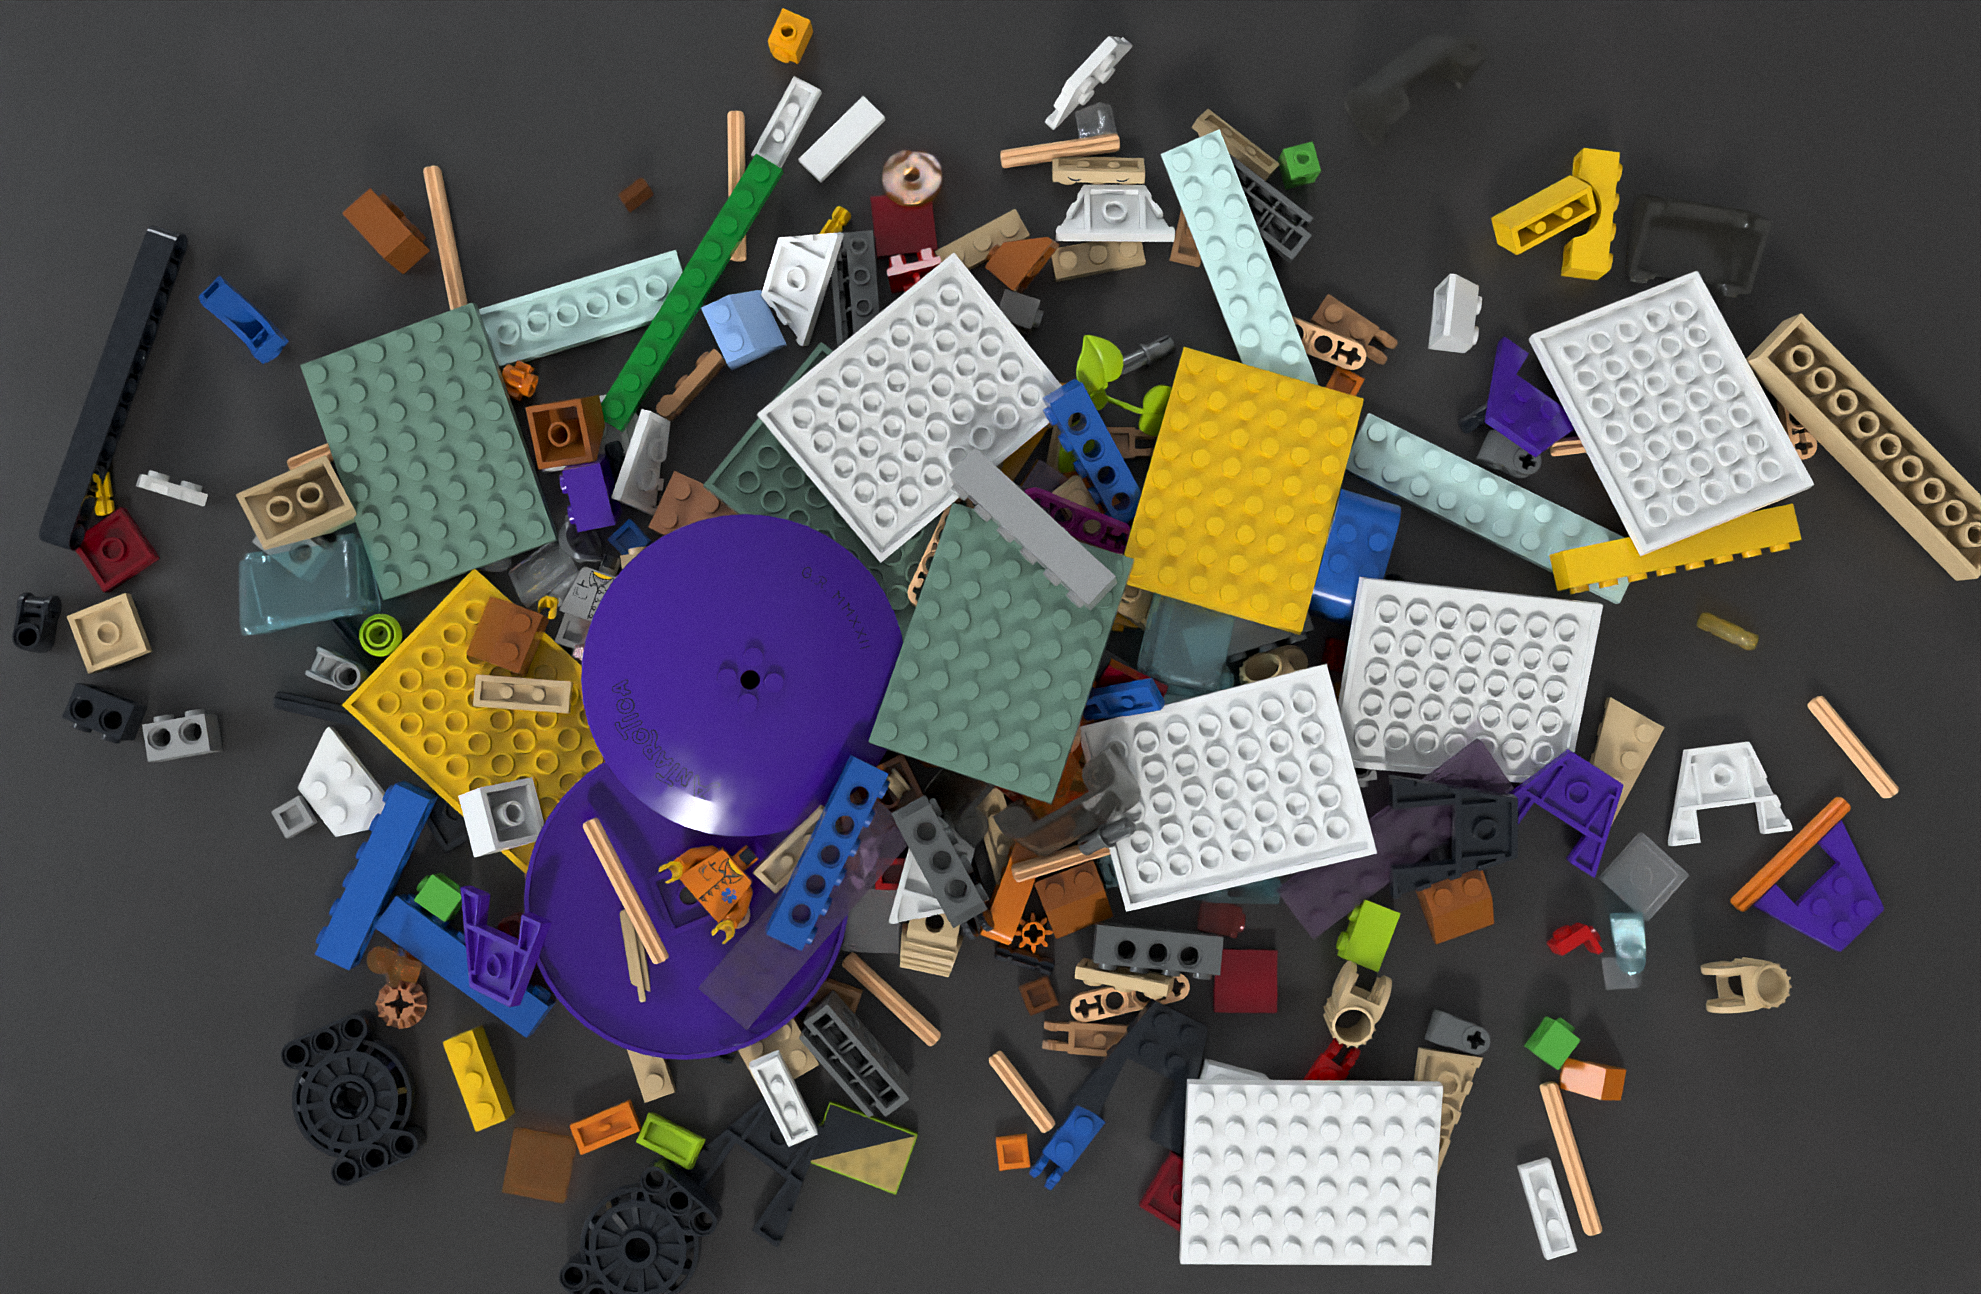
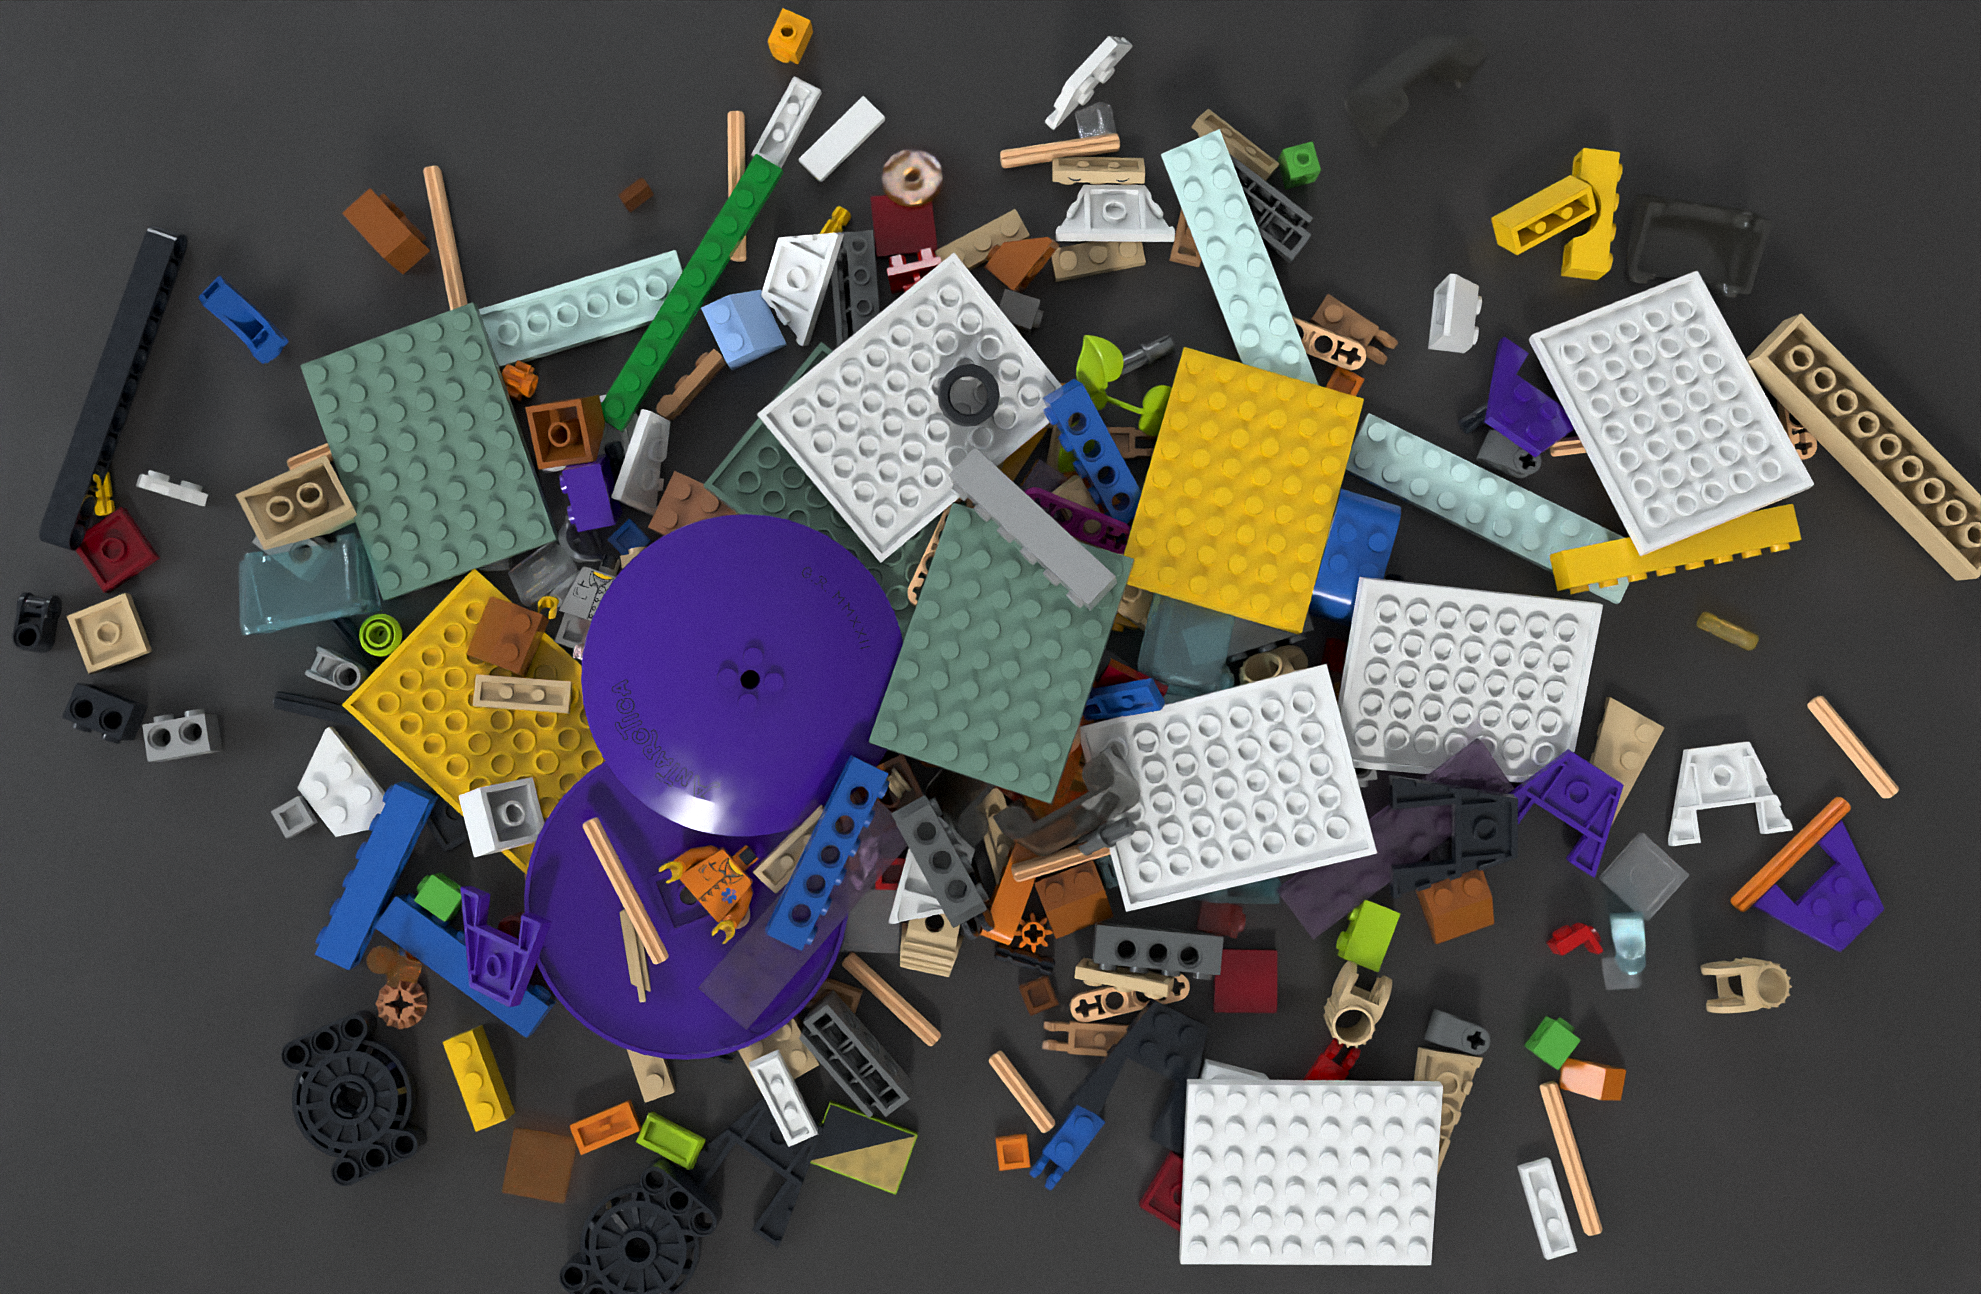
(982, 375): none -> black tyre

